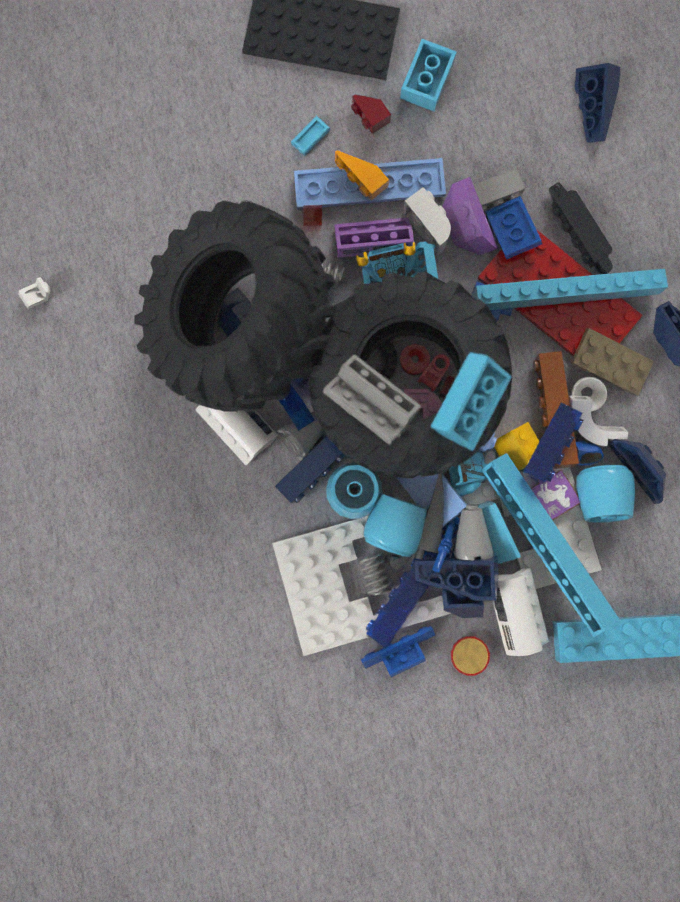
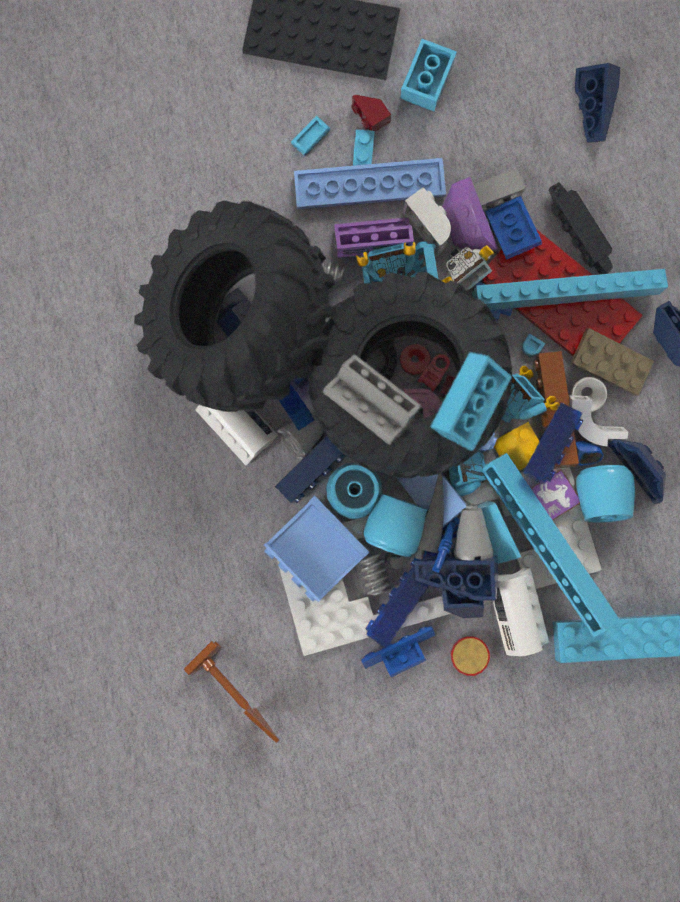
(35, 294): white bracket -> none
(204, 660): none -> dark orange piece
(312, 215): clear red tile -> none
(315, 549): none -> light blue panel
(363, 147): none -> medium azure plate
(364, 174): light orange slope -> none
(468, 266): none -> white torso
(525, 399): none -> medium azure torso
(532, 346): none -> medium azure tile

